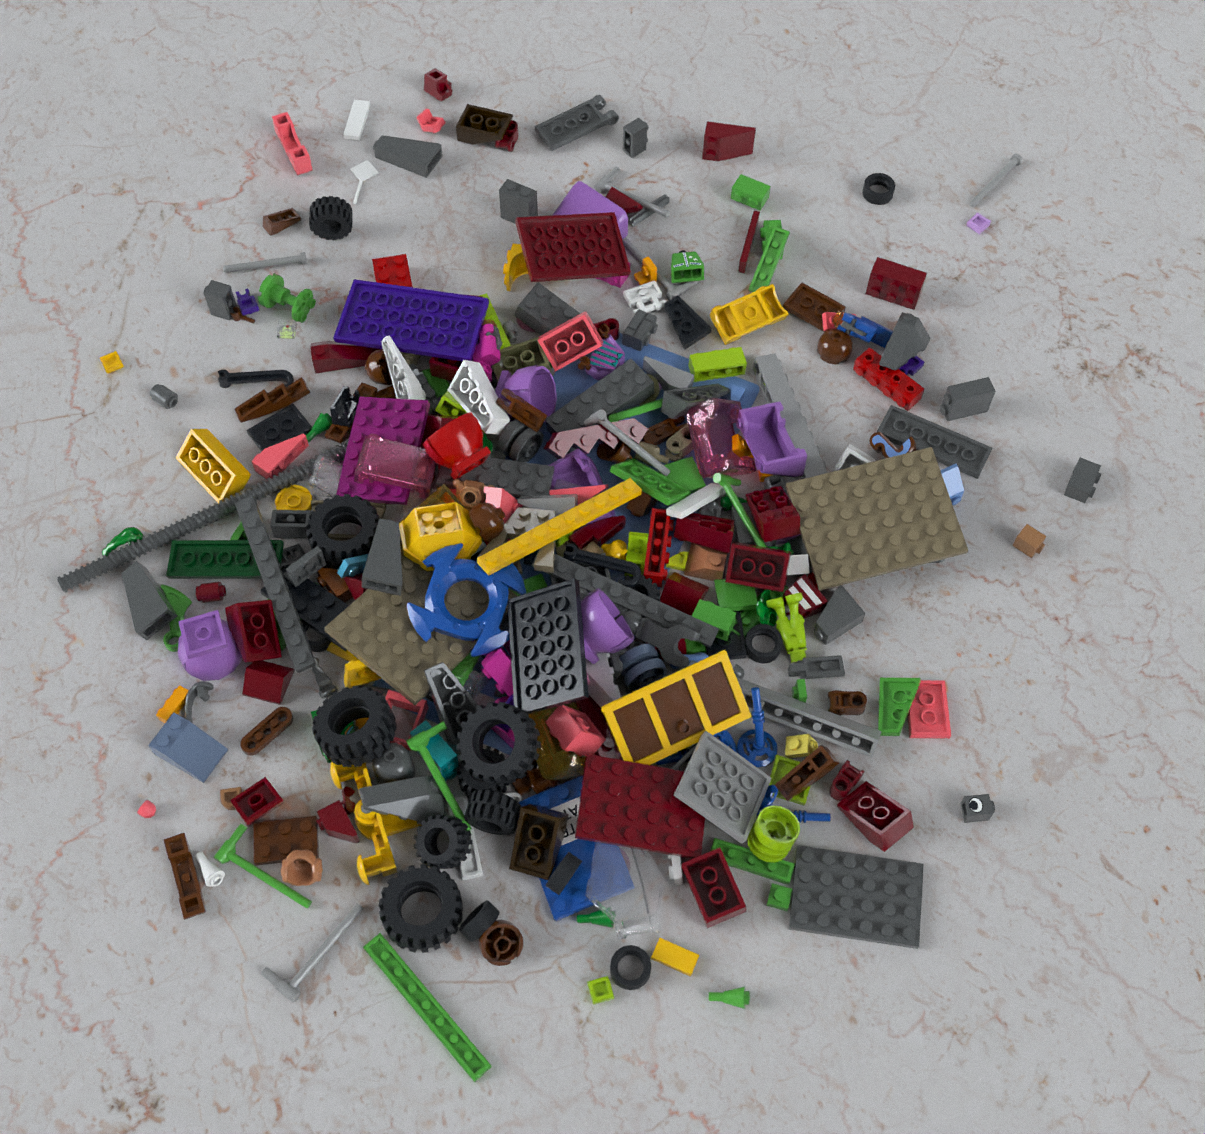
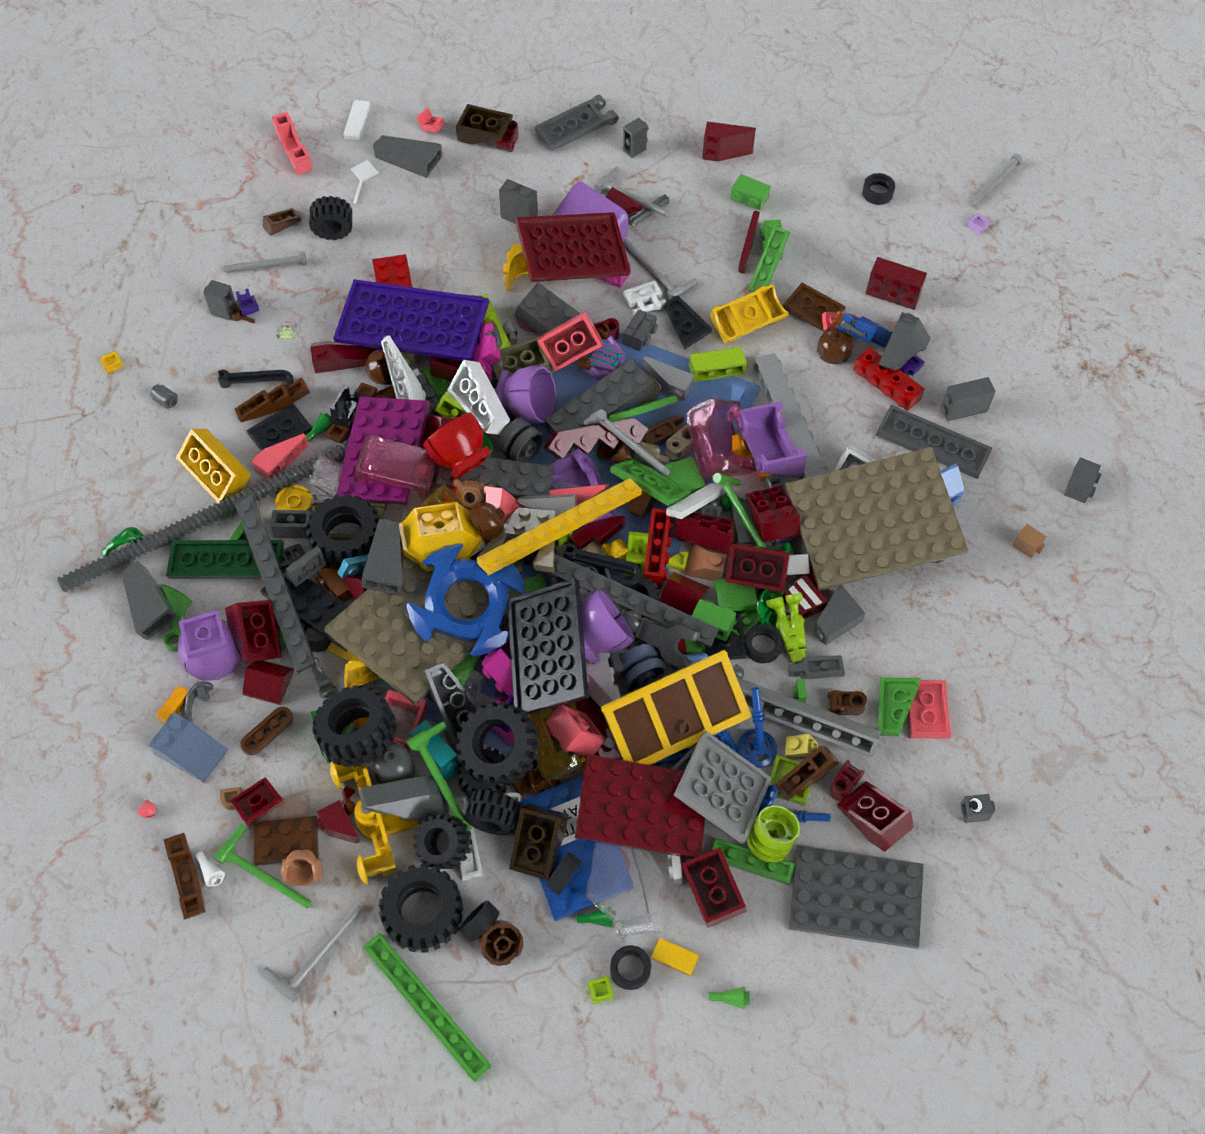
(210, 592): dark red brick -> none
(275, 292): bright green piece -> none
(437, 84): dark red brick -> none
(522, 410): reddish brown hinge -> none
(648, 272): light orange bracket -> none
(679, 401): dark grey wedge -> none
(686, 267): bright green torso -> none
(779, 897): bright green plate -> none
(879, 441): animal -> none

